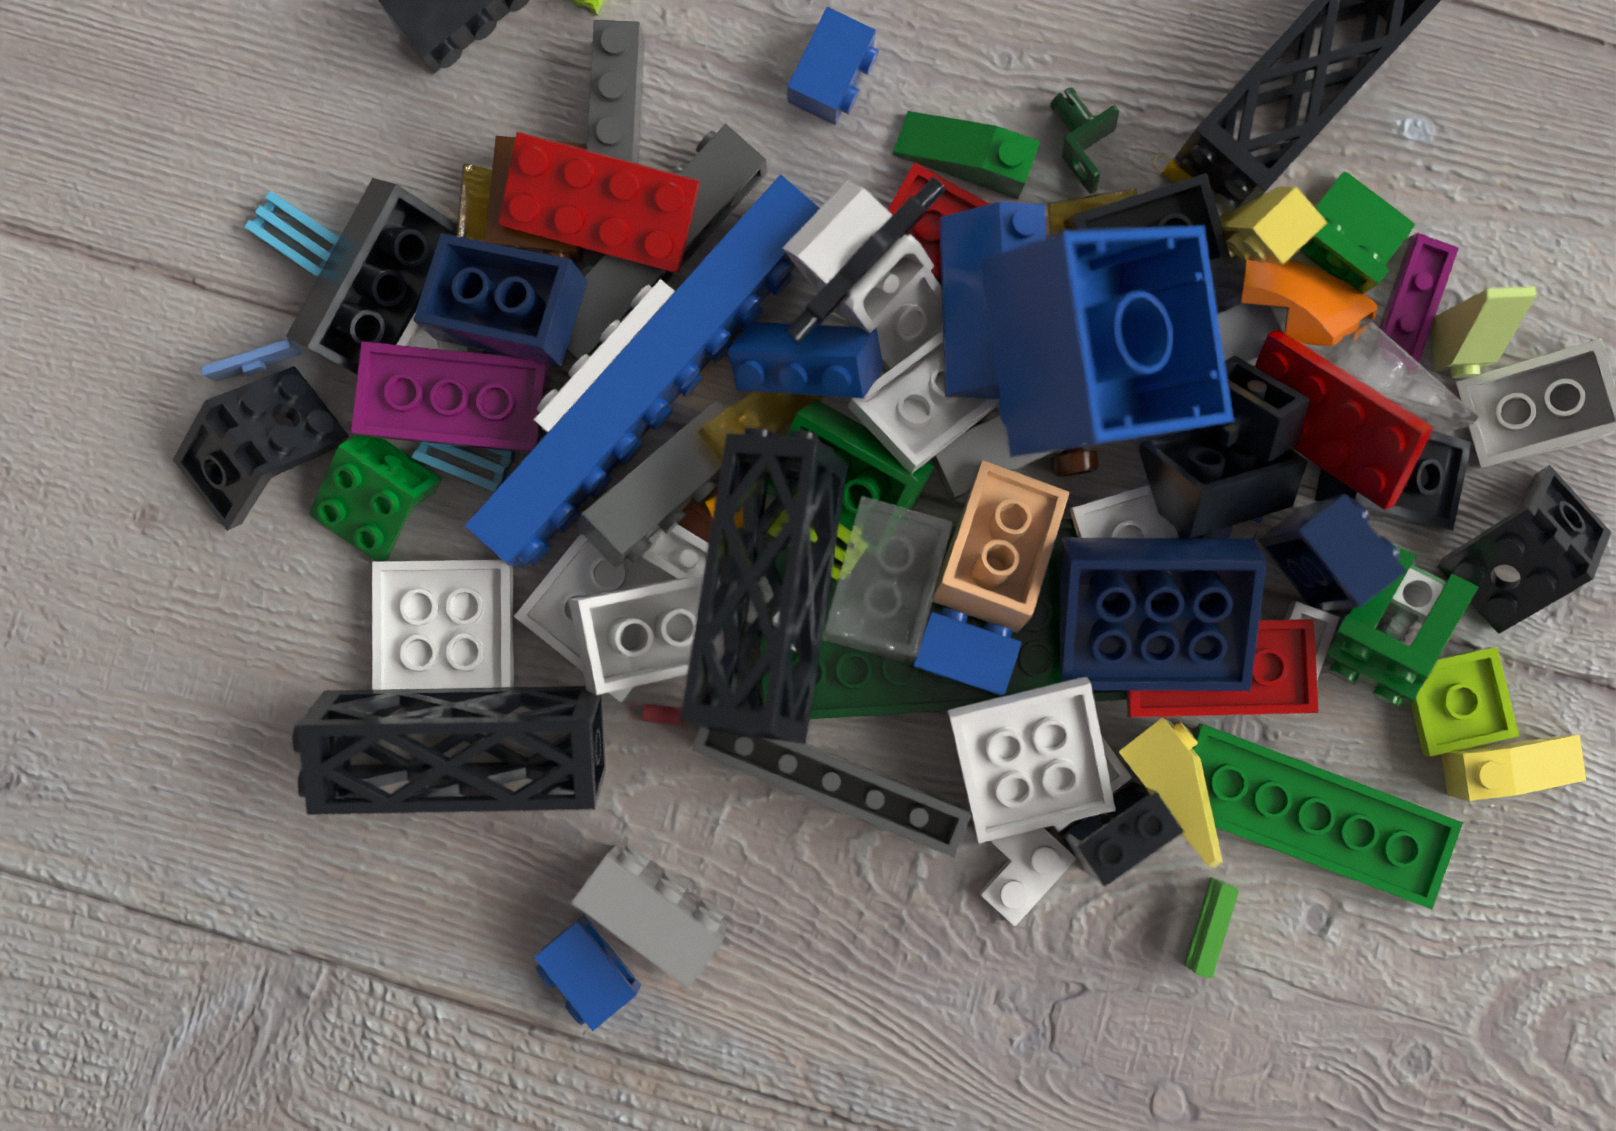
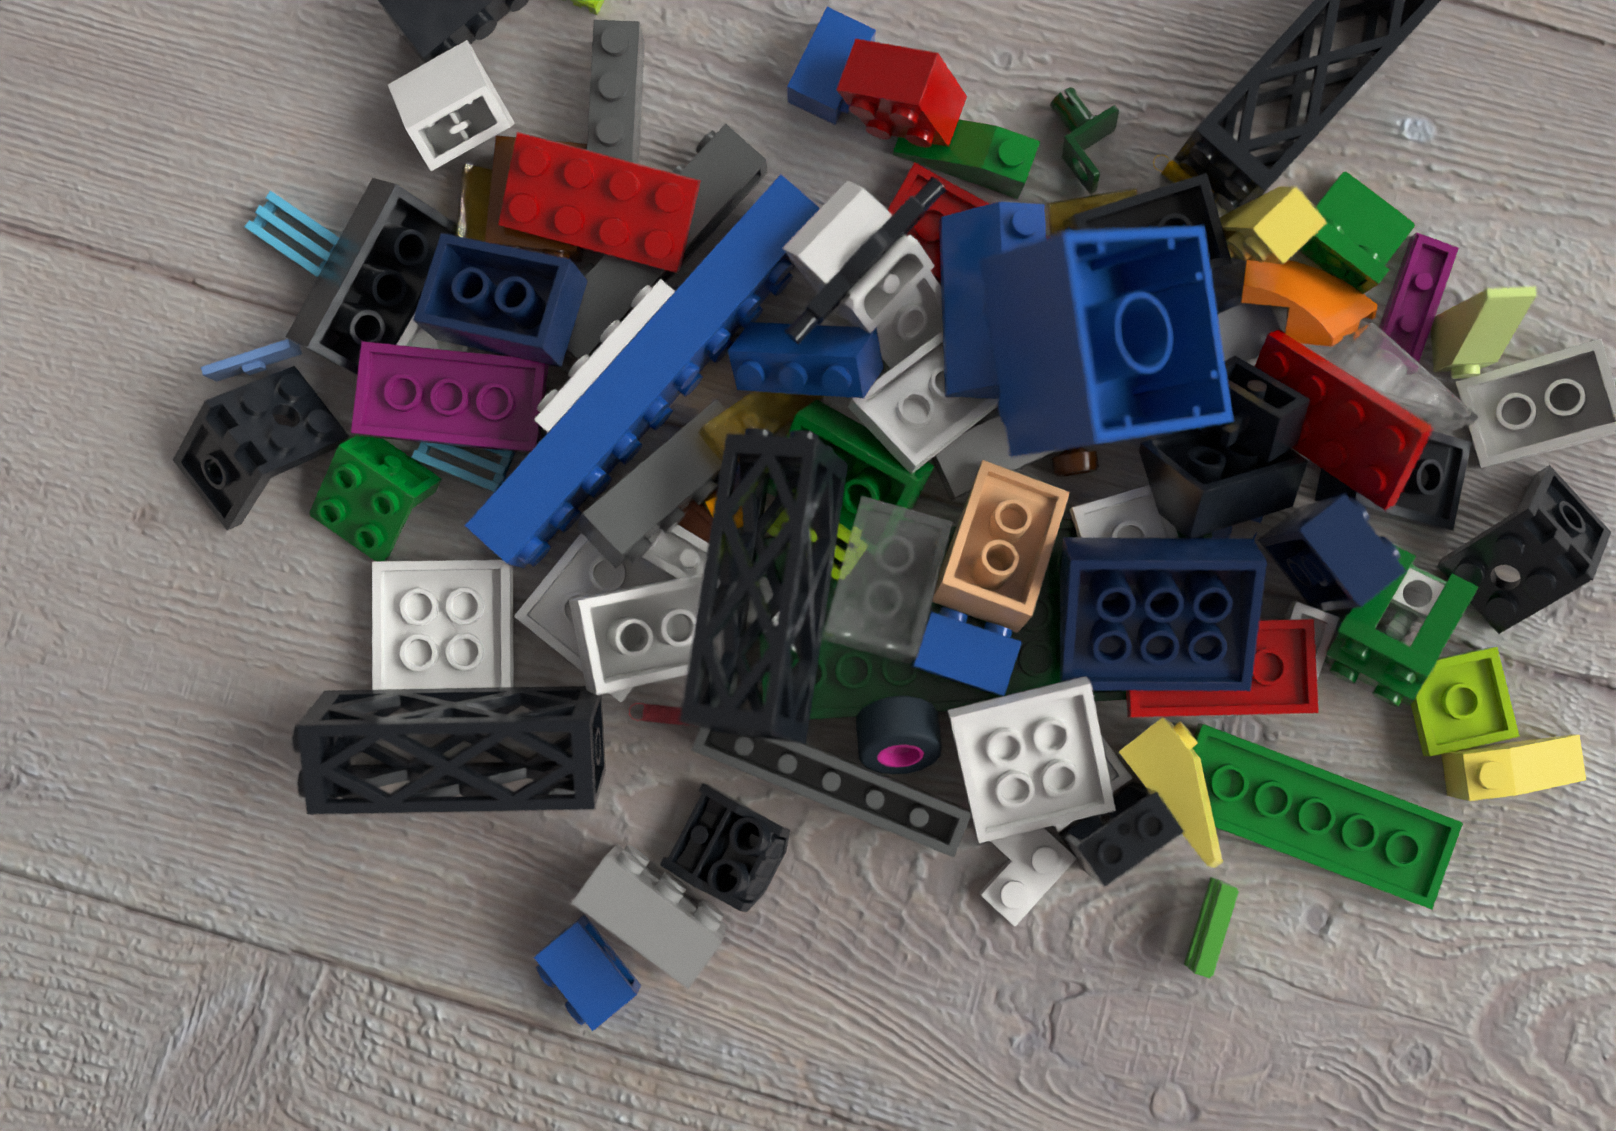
(449, 105): none -> white slope
(728, 850): none -> black slope
(898, 735): none -> black wheel
(902, 93): none -> red brick

